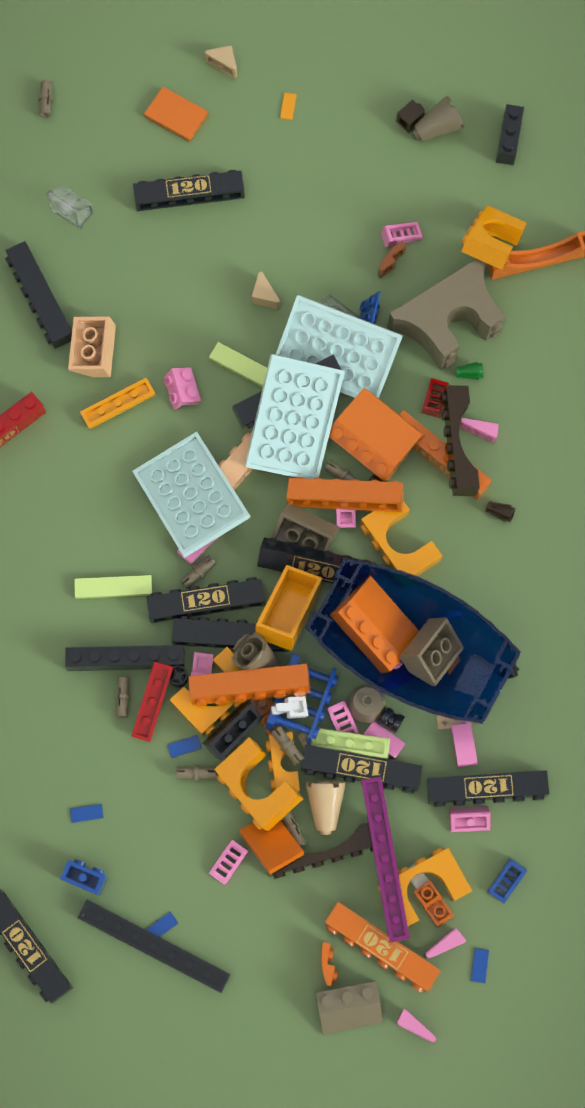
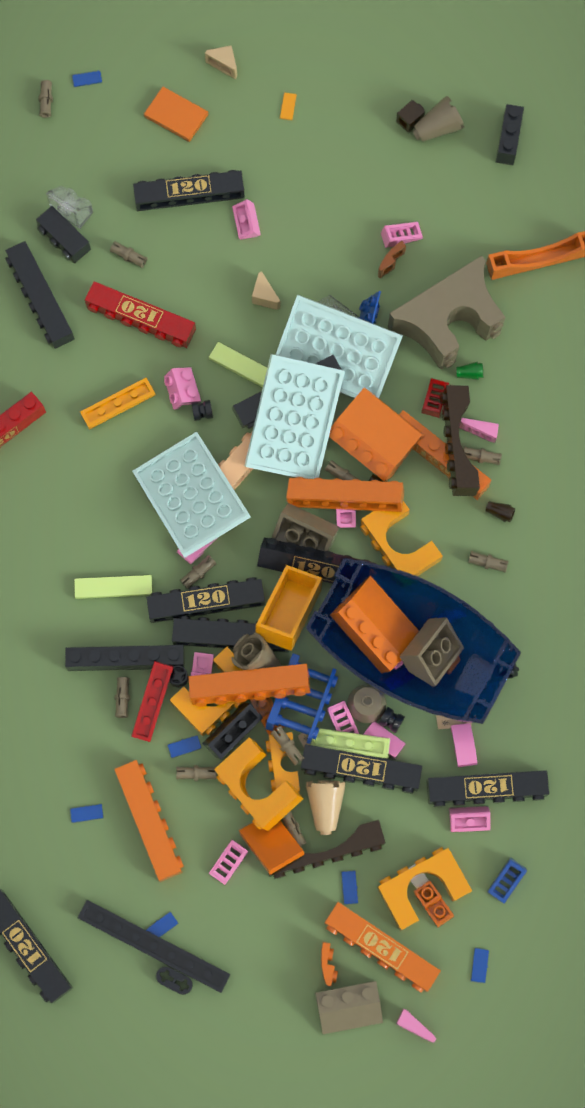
(63, 234): none -> black brick
(84, 878): blue brick -> none
(87, 78): none -> blue window
(92, 346): light nougat slope -> none
(128, 254): none -> dark tan pin
(140, 314): none -> red brick
(148, 821): none -> orange brick
(172, 985): none -> black beam
(202, 410): none -> black wheel
(246, 220): none -> bright pink slope
(294, 707): white plate -> none
(349, 887): none -> blue window
(385, 859): magenta plate -> none
(448, 942): bright pink slope -> none
(479, 239): light orange arch -> none
(482, 455): none -> dark tan pin
(488, 561): none -> dark tan pin

